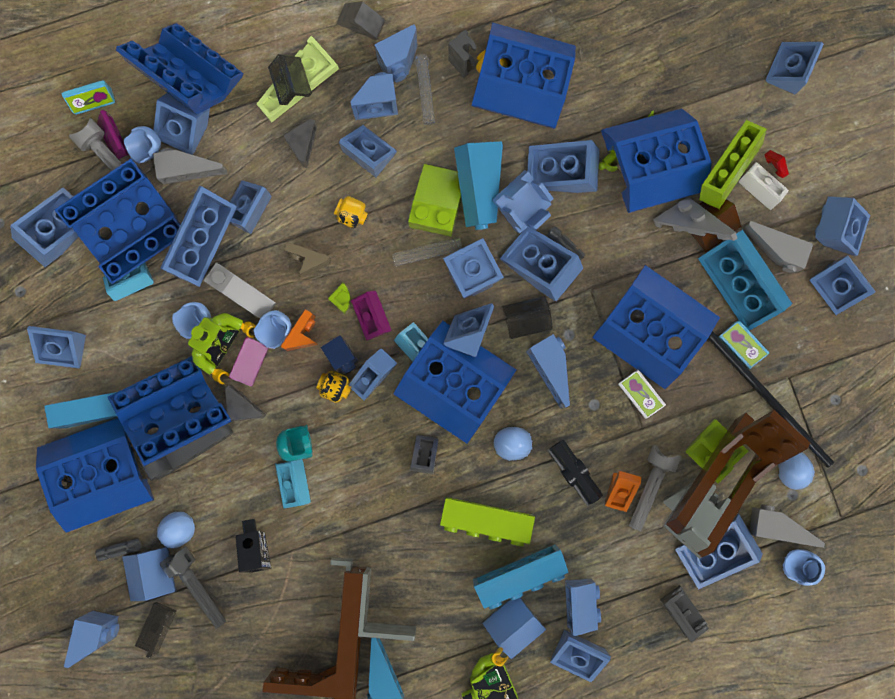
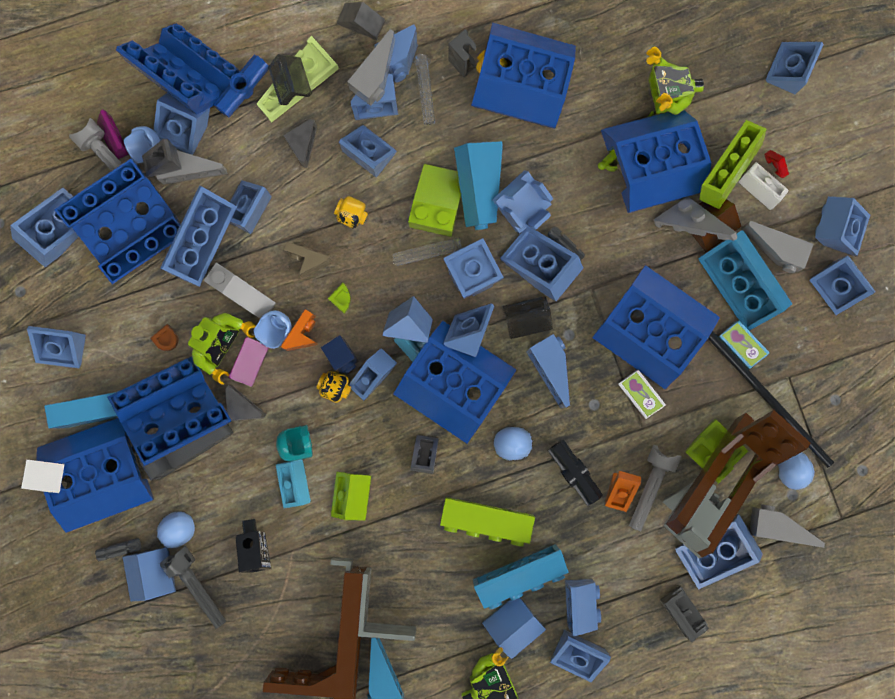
(42, 476): none -> white sticker
(89, 97): slope -> none
(90, 634): medium blue slope -> none
(130, 283): medium azure slope -> none
(155, 629): clear smoke panel -> none
(161, 159): none -> flat silver slope
(165, 338): none -> dark orange tile
(188, 317): light blue hair -> none
(233, 97): none -> blue piece
(350, 496): none -> lime panel
(371, 315): magenta slope -> none
(372, 75): none -> light grey slope
(409, 322): none -> medium blue slope
(565, 166): medium blue slope -> none
(670, 84): none -> torso
(804, 567): light blue hair -> none

